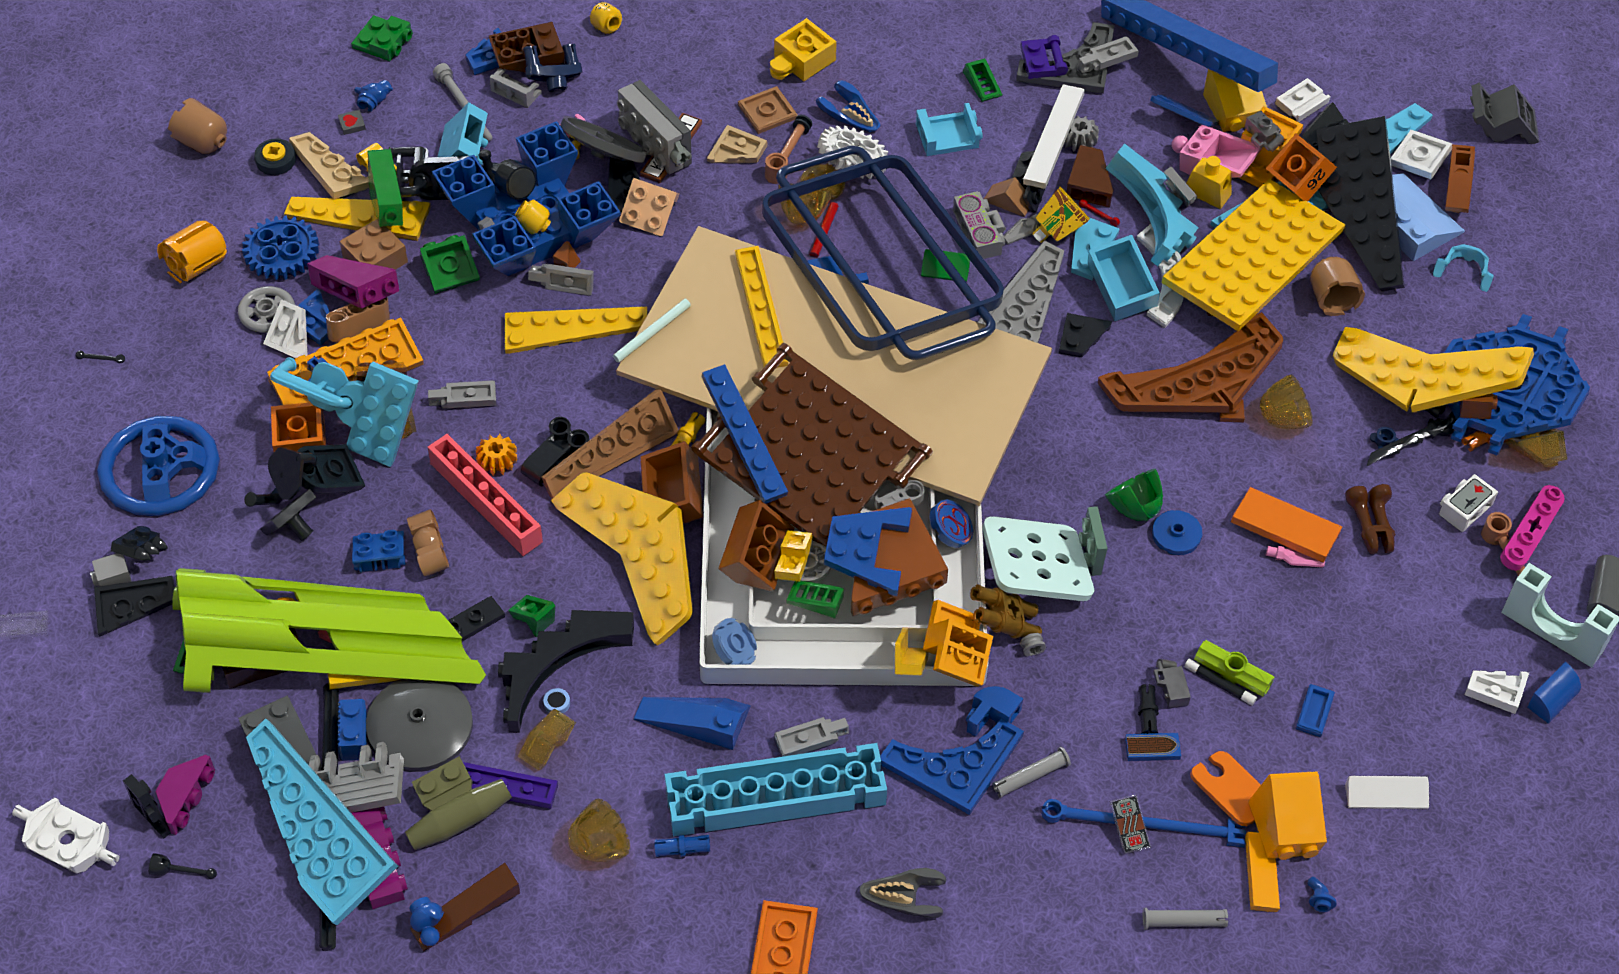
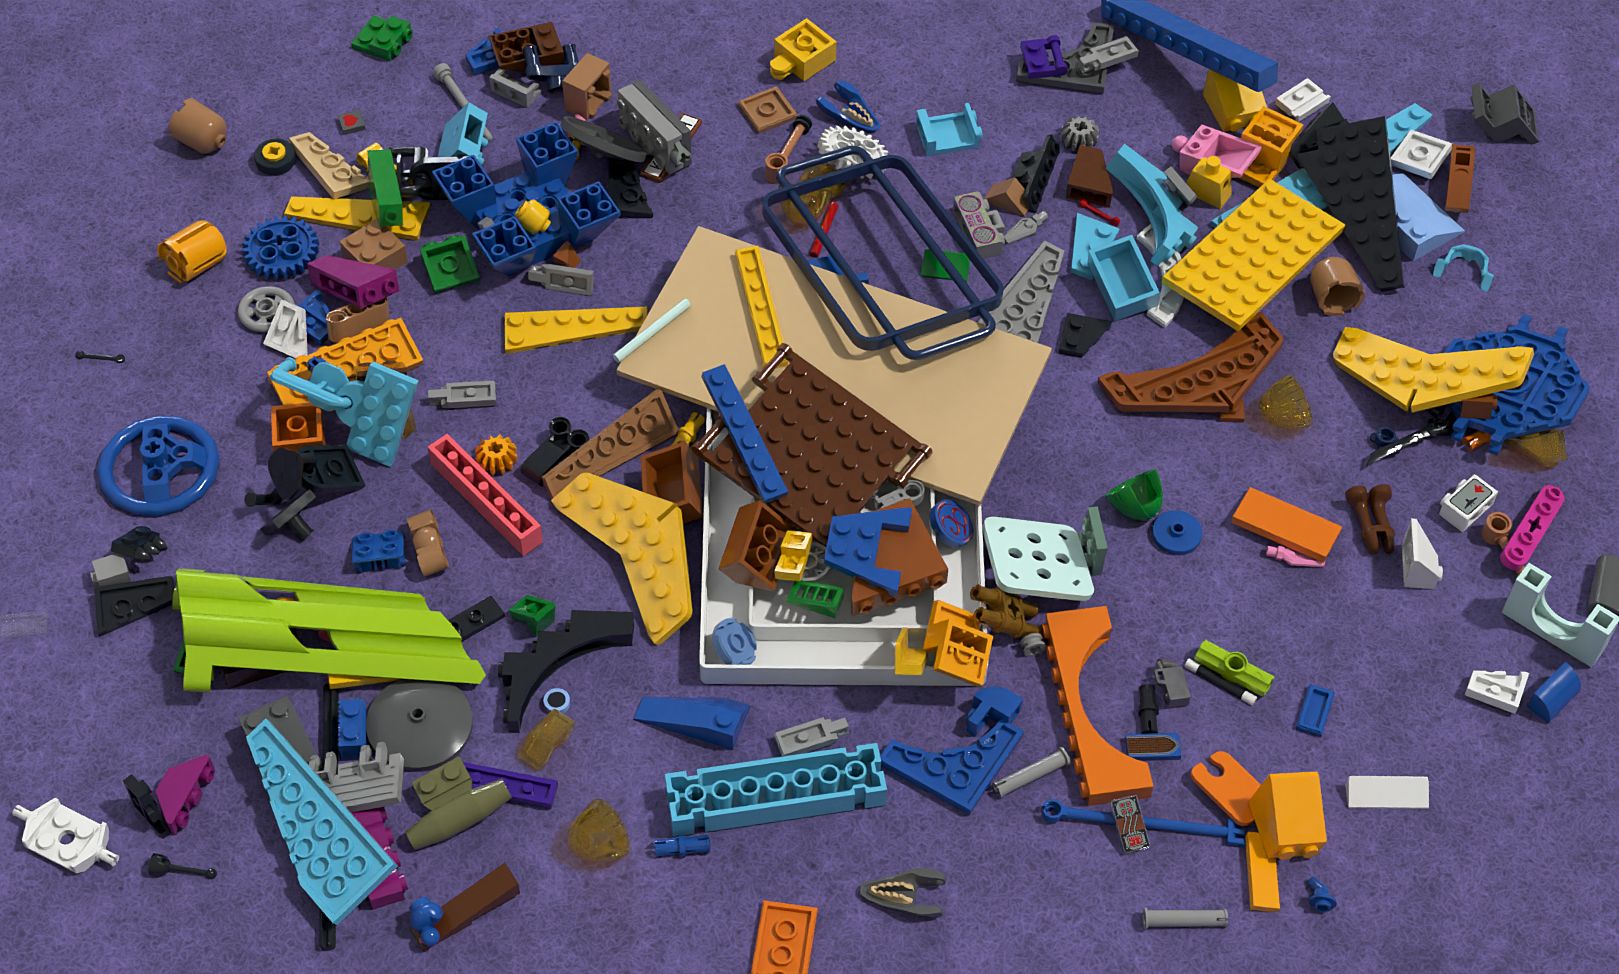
(372, 94): blue animal -> none
(509, 176): black piece -> none
(587, 86): none -> medium nougat container
(605, 18): yellow head -> none
(648, 207): light nougat bracket -> none
(737, 147): tan wing -> none
(982, 66): green slope -> none
(1053, 136): white tile -> none
(1059, 217): torso -> none
(1103, 769): none -> orange arch
(1184, 110): blue piece -> none
(1264, 131): flat silver piece -> none
(1301, 167): orange brick -> none
(1419, 559): none -> white slope

